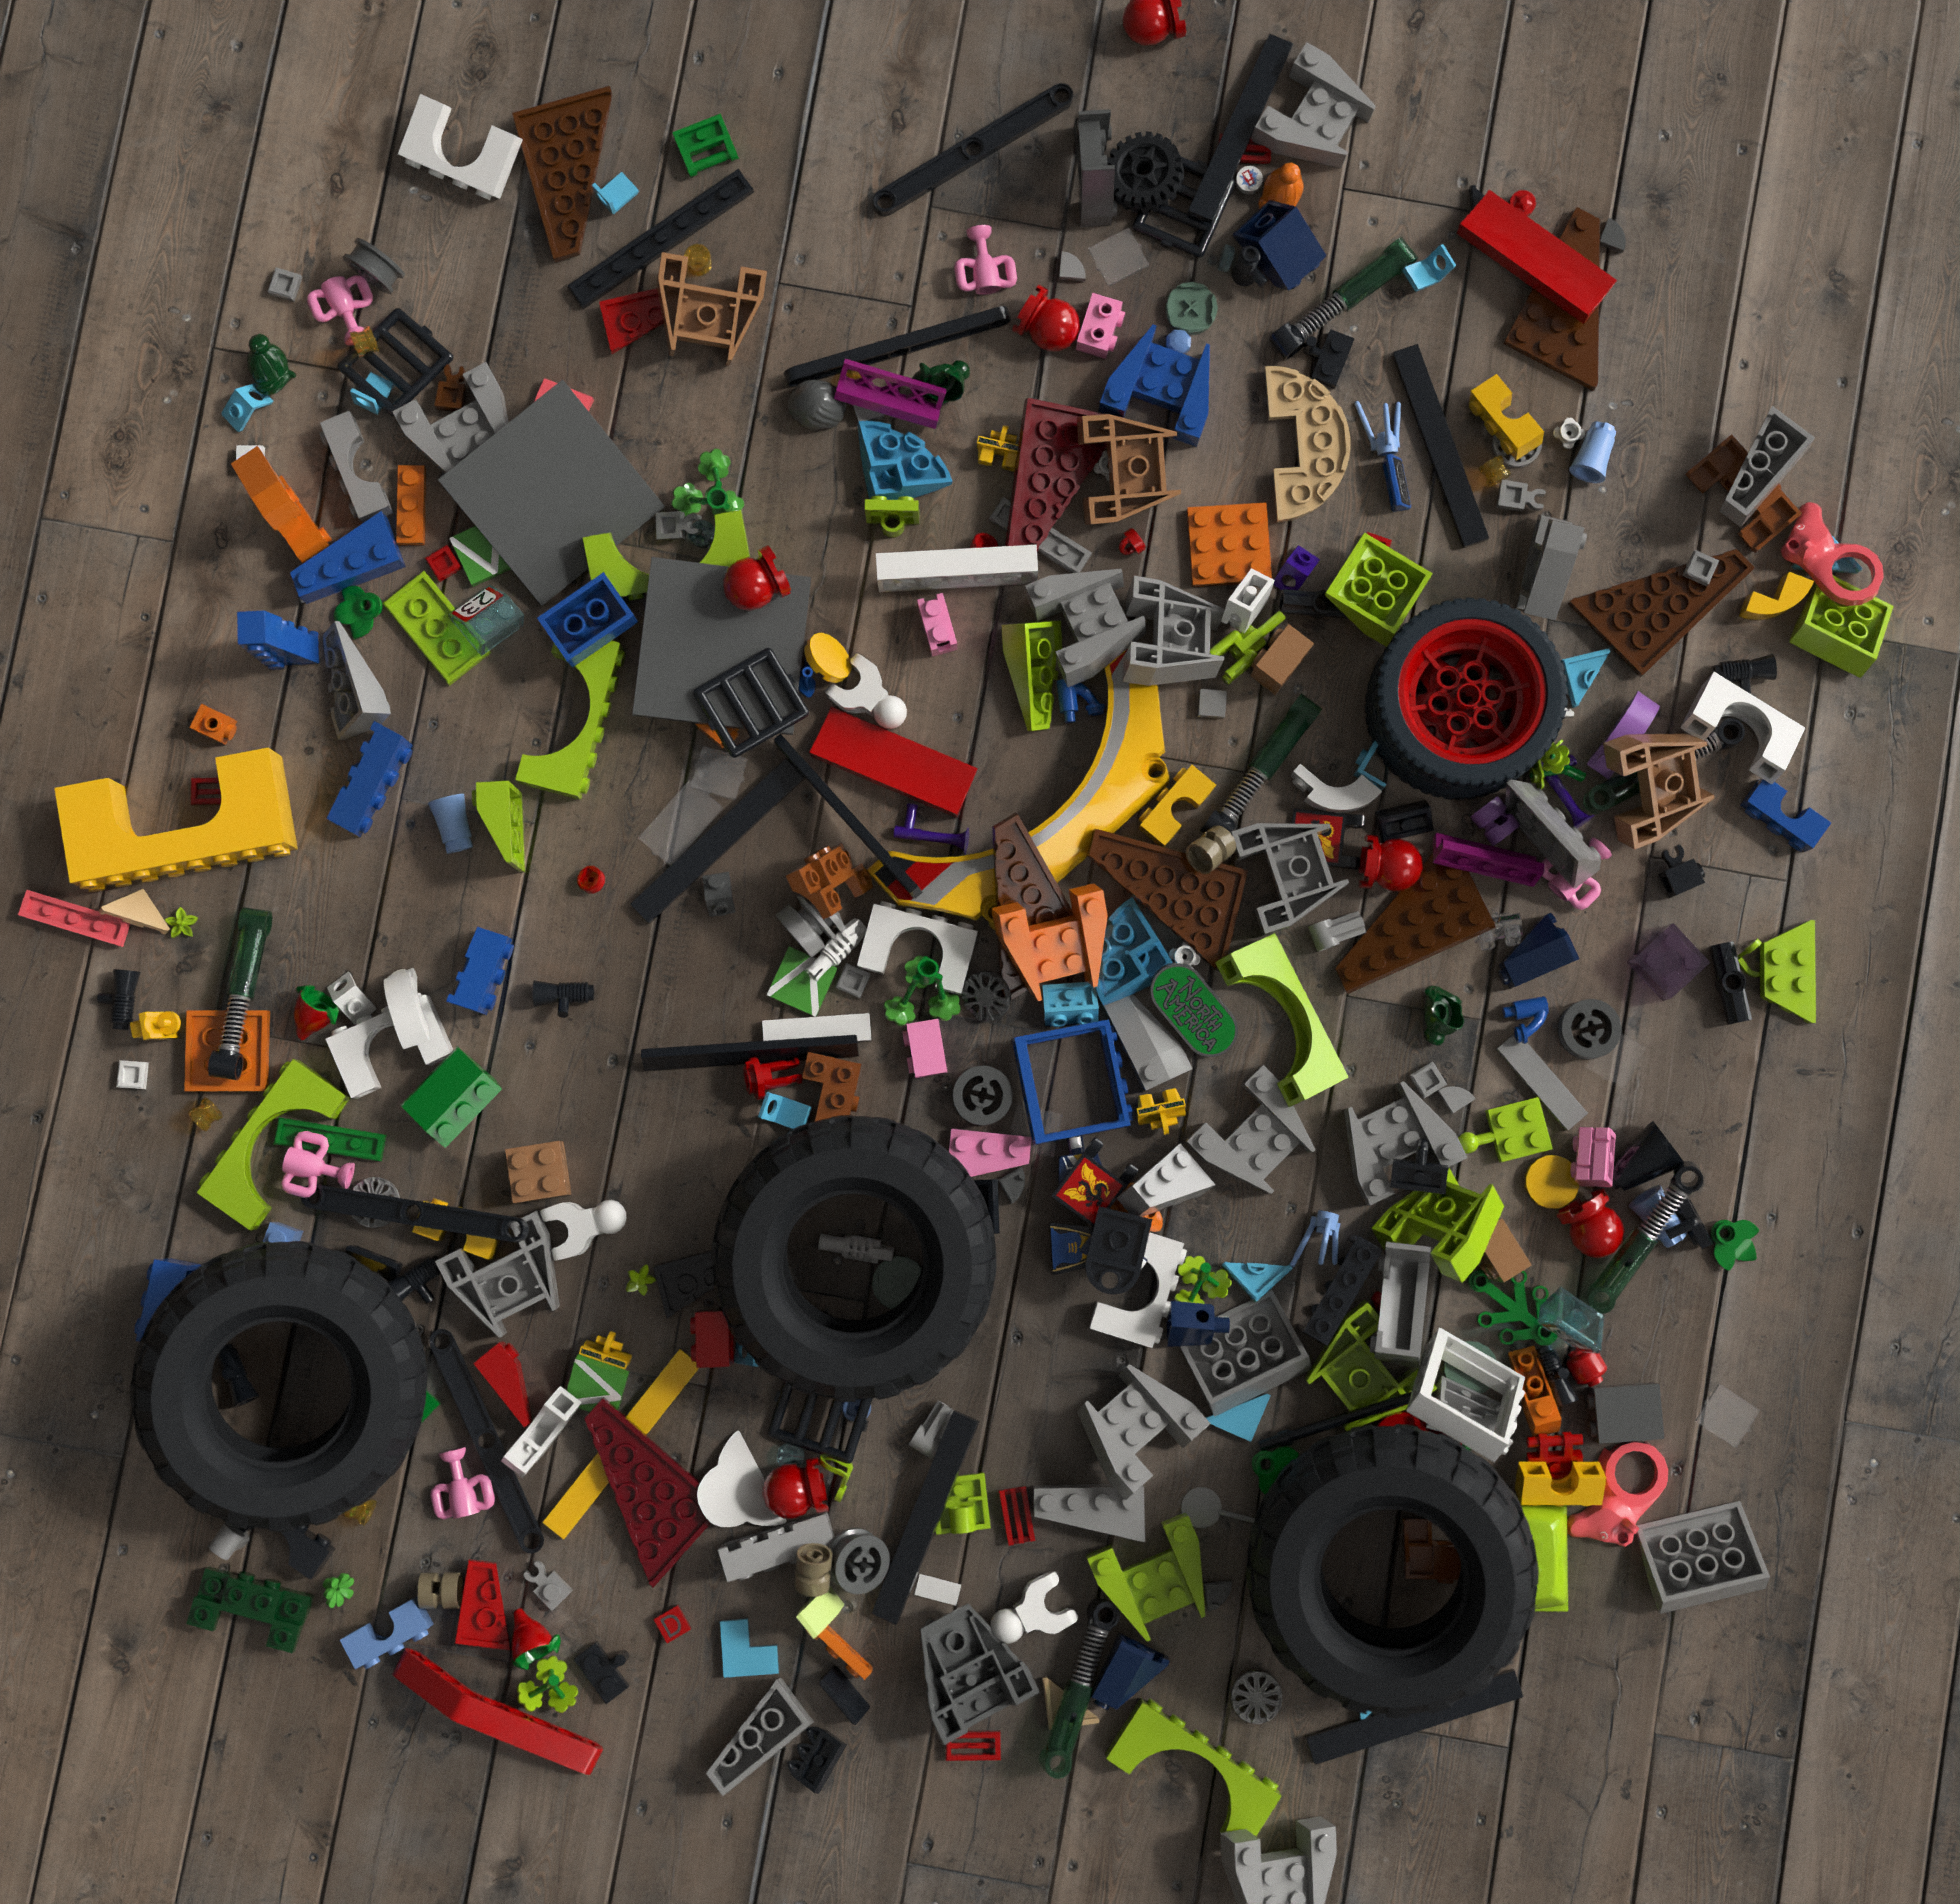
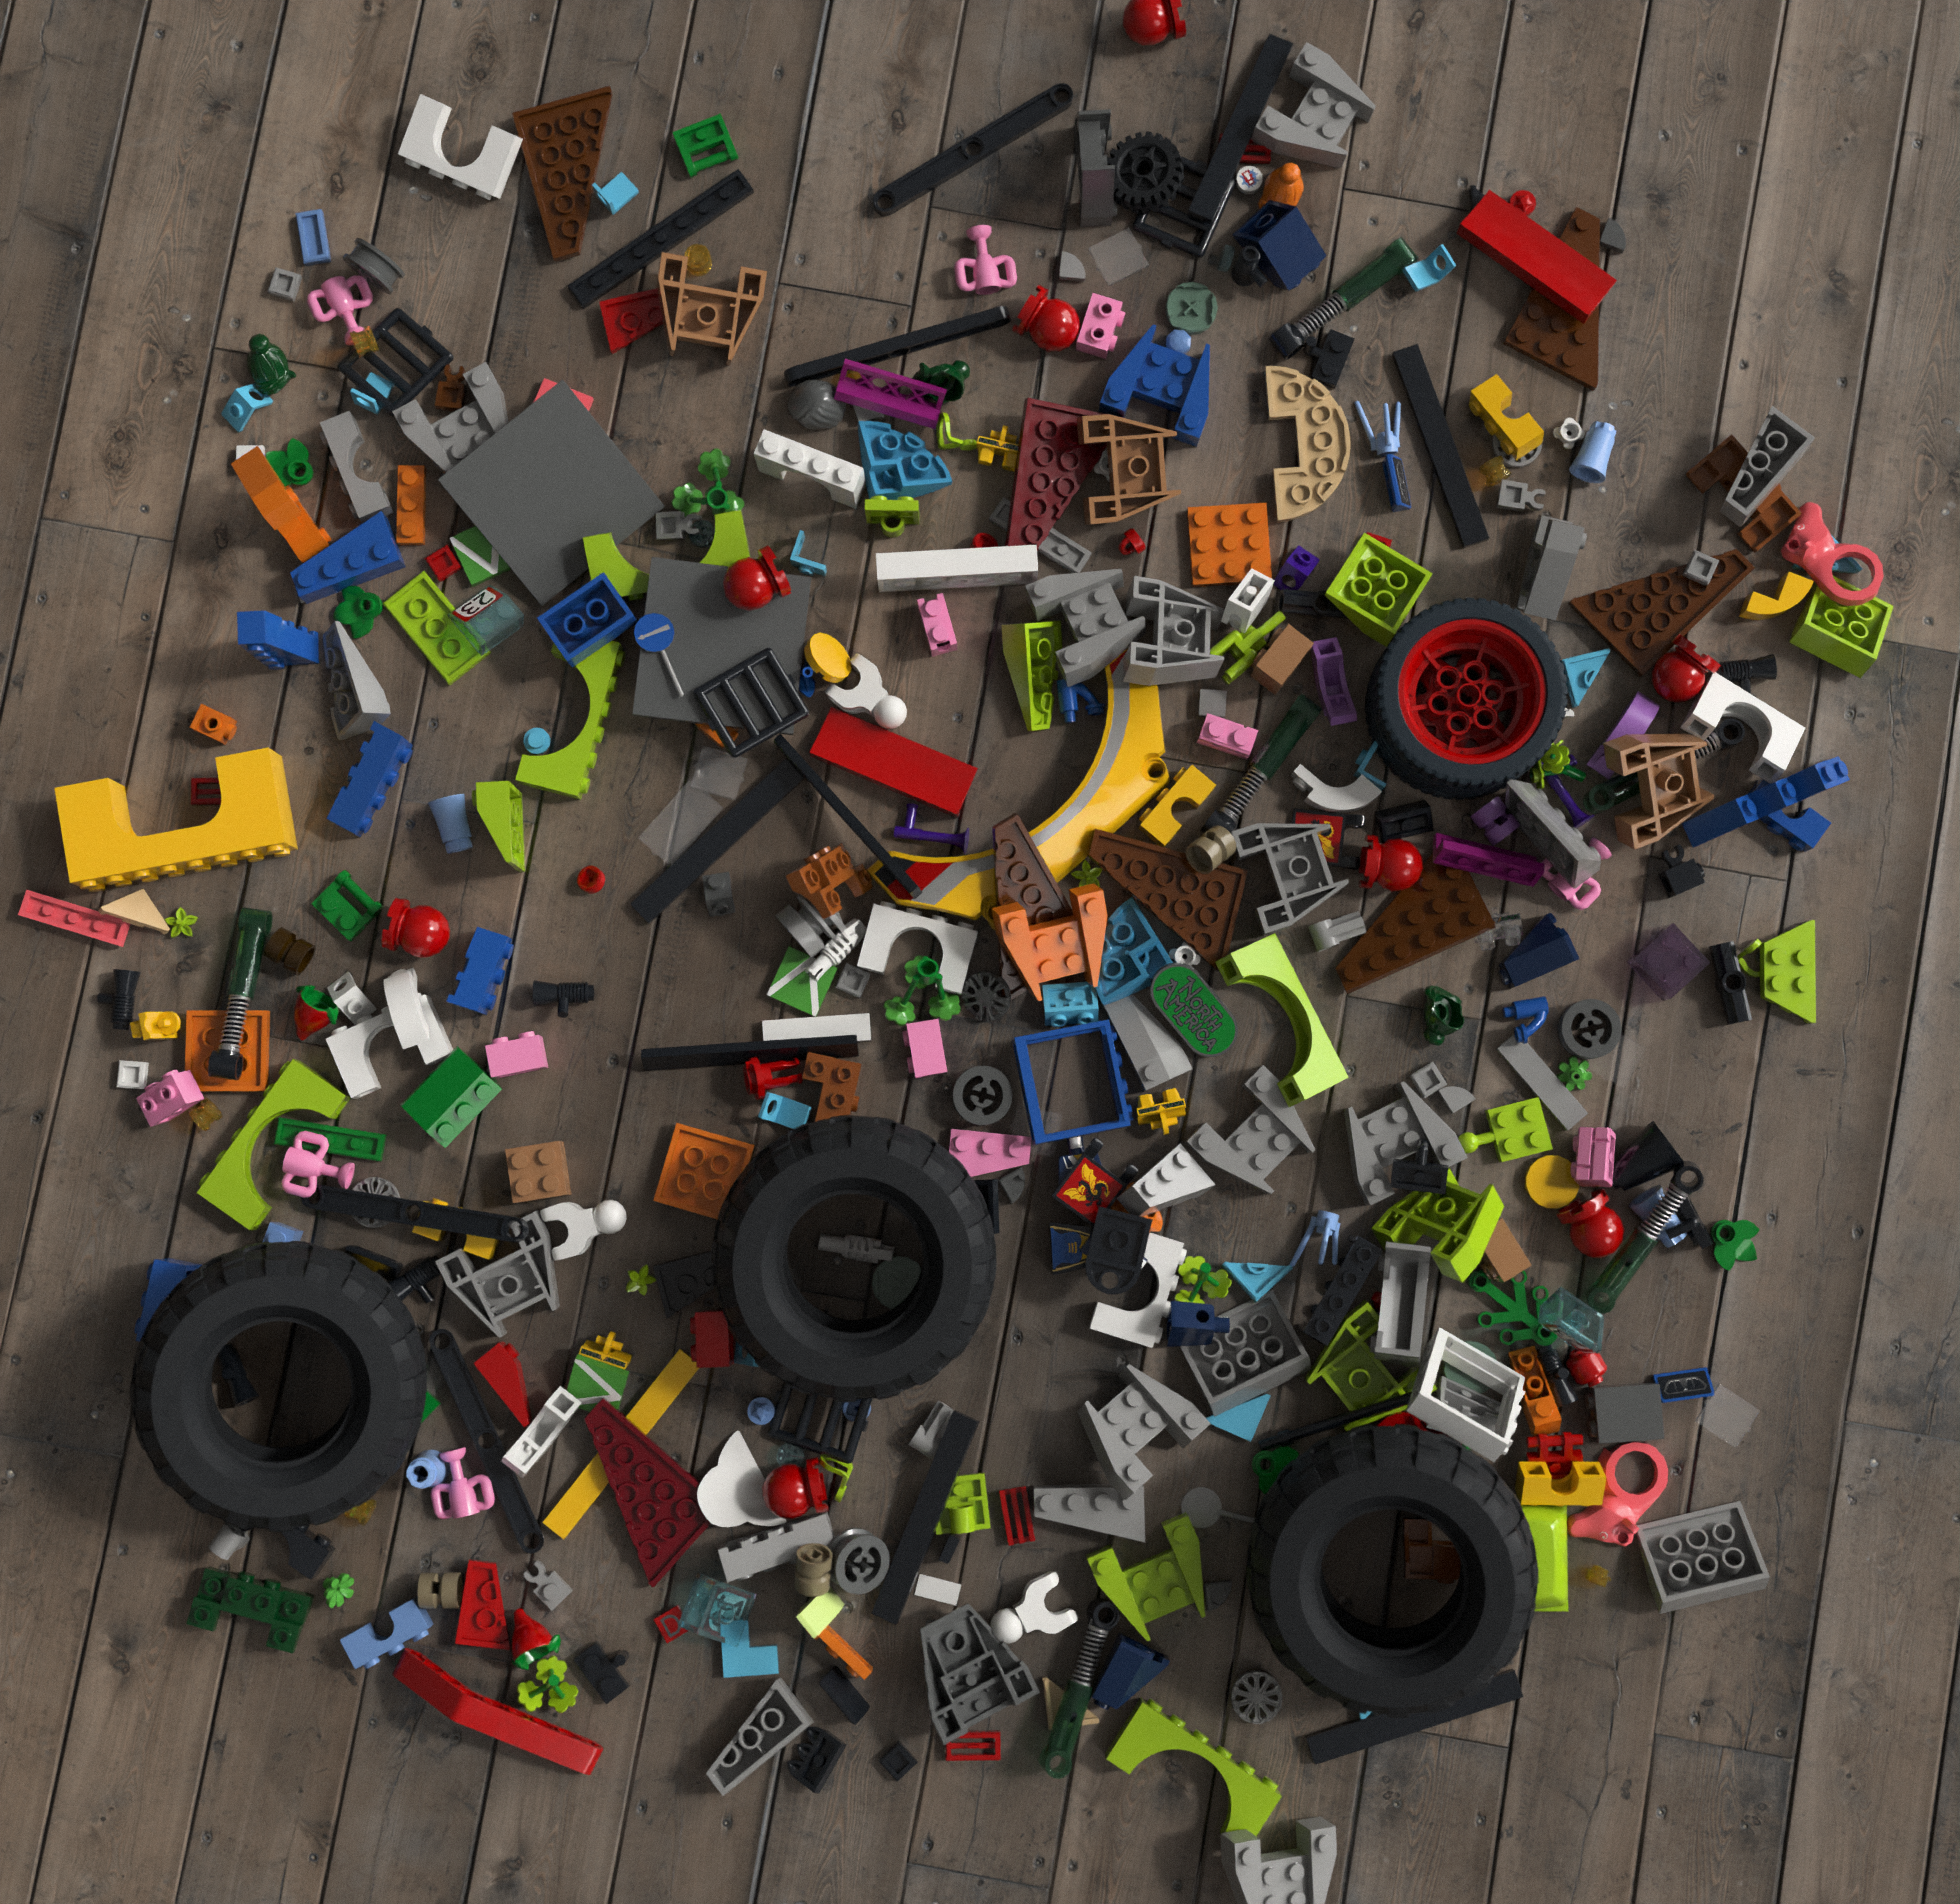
(170, 1097): none -> bright pink brick
(290, 462): none -> green plate
(292, 952): none -> dark brown wheel
(313, 237): none -> medium blue tile
(341, 911): none -> green plate
(418, 930): none -> red tile
(434, 1465): none -> light blue plant
(516, 1055): none -> bright pink brick
(536, 741): none -> medium azure plate
(654, 635): none -> blue piece
(701, 1170): none -> orange plate
(717, 1610): none -> clear light blue slope
(761, 1410): none -> medium blue tile
(779, 454): none -> white arch
(805, 566): none -> medium azure bracket
(898, 1761): none -> black tile
(949, 1548): none -> black tile
(967, 445): none -> lime piece
(1087, 875): none -> lime plant
(1227, 736): none -> bright pink brick
(1331, 682): none -> medium lavender arch
(1570, 1070): none -> bright green plant
(1597, 1575): none -> clear yellow plate
(1681, 672): none -> red tile
(1684, 1384): none -> slope
(1766, 801): none -> blue arch

